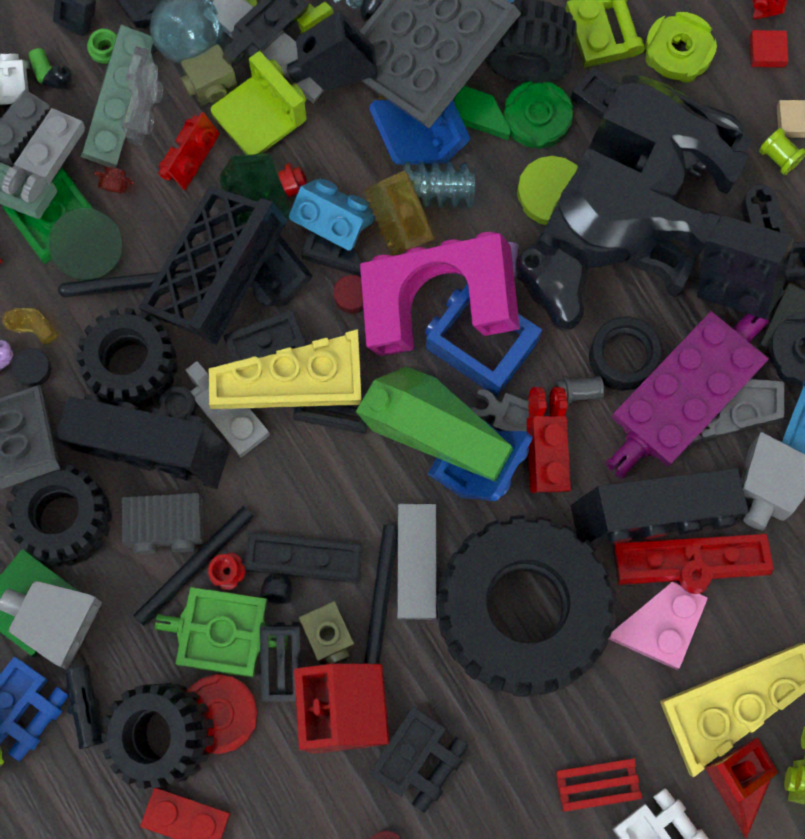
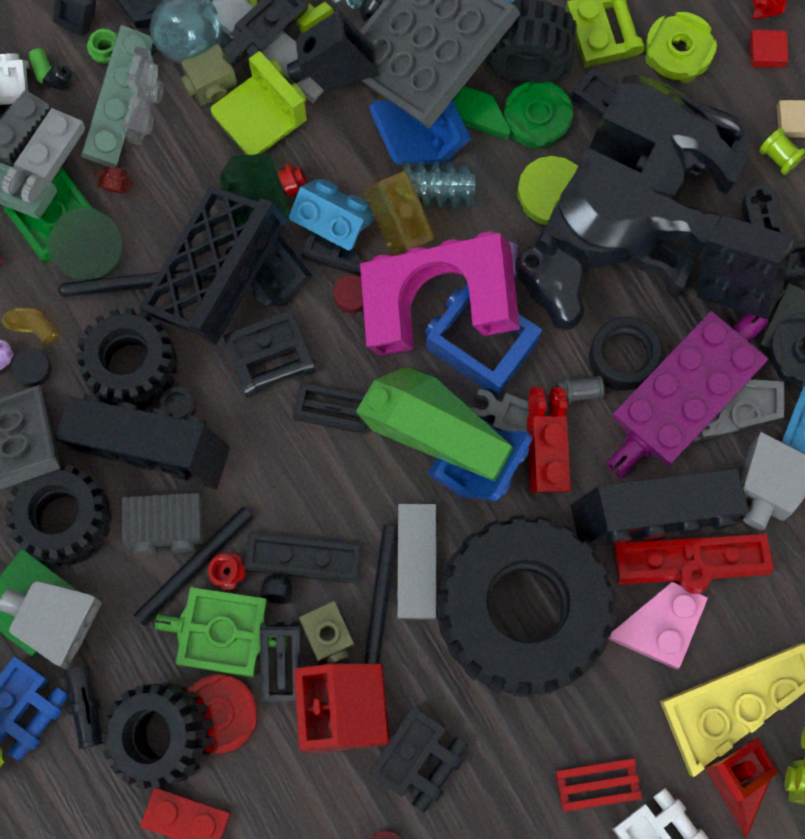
(195, 143): red hinge -> none
(236, 425): light grey hinge -> none
(303, 376): light yellow wing -> none

